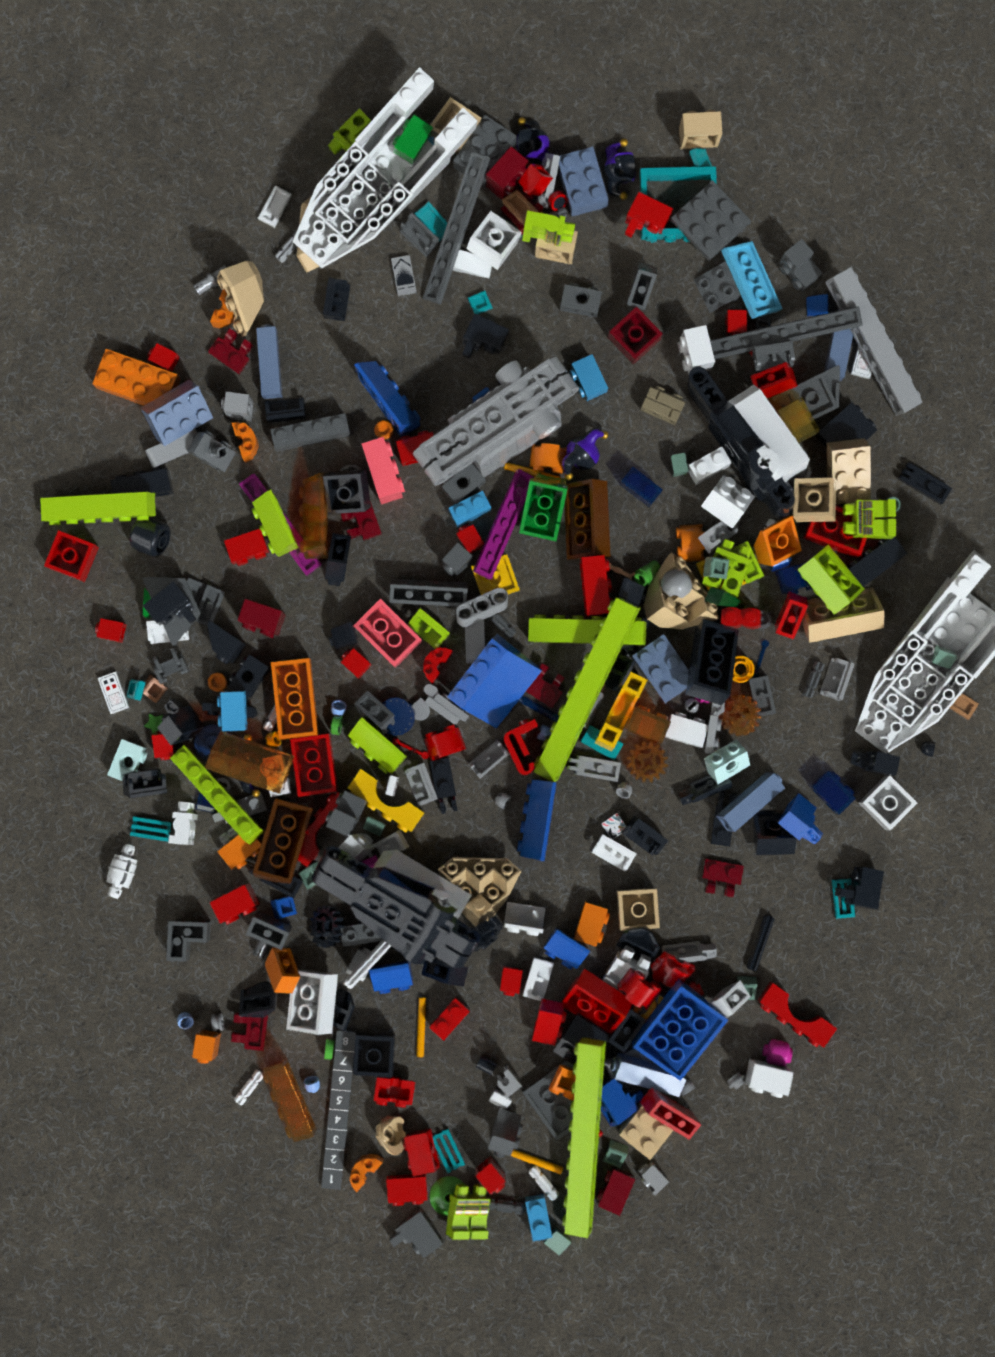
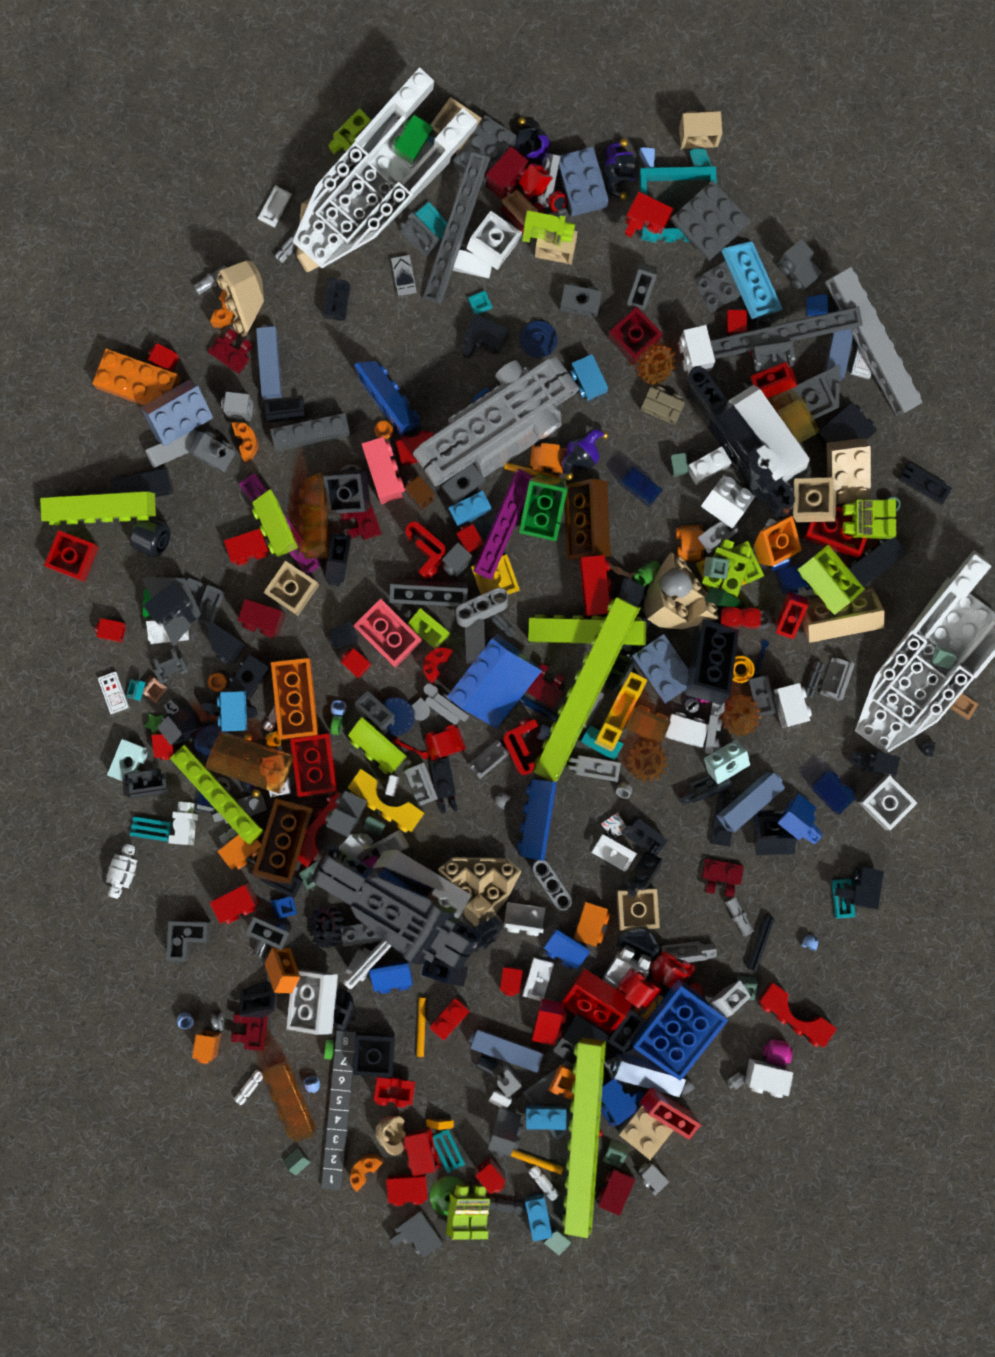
(291, 588): none -> tan brick
(296, 1161): none -> sand green slope
(419, 492): none -> reddish brown brick
(430, 568): none -> red piece
(440, 1124): none -> light orange tile
(506, 1049): none -> sand blue brick
(538, 339): none -> dark blue tile
(545, 1117): none -> dark azure brick
(556, 893): none -> light grey beam
(643, 874): none -> black hinge
(647, 156): none -> light blue slope
(656, 364): none -> clear orange gear
(739, 916): none -> light grey pin
(791, 705): none -> white brick
(810, 941): none -> light blue hinge

